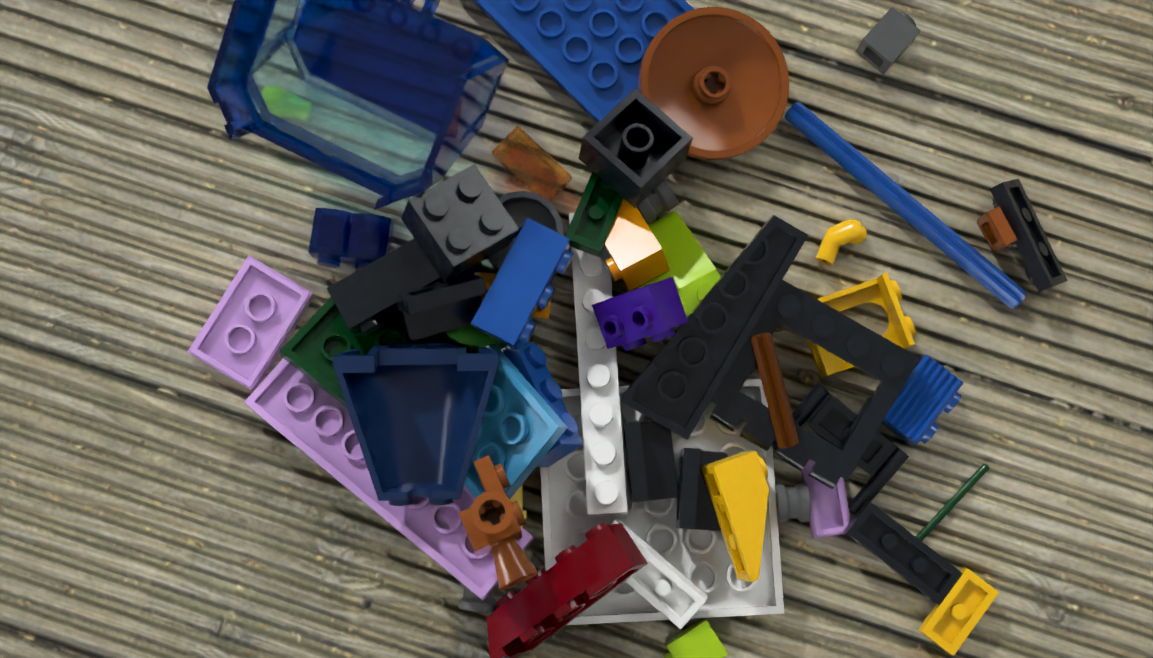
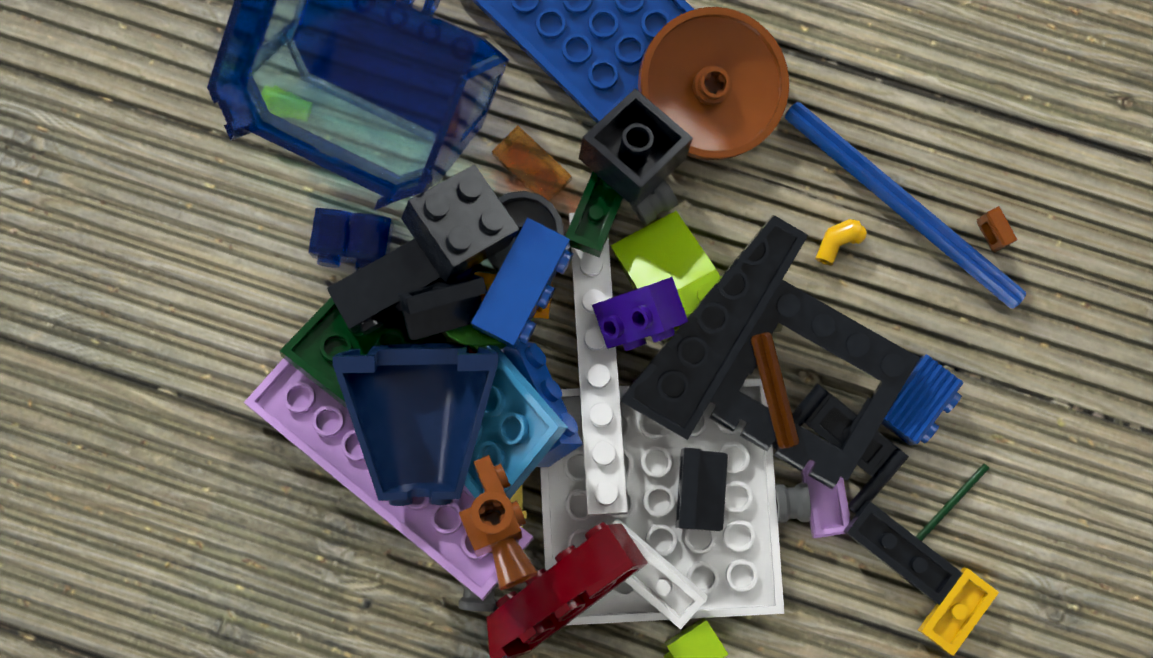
(251, 323): lavender tile -> none
(633, 249): light orange slope -> none
(650, 461): black panel -> none
(740, 502): yellow slope -> none
(876, 291): yellow panel -> none
(888, 40): dark grey brick -> none
(1032, 243): black plate -> none

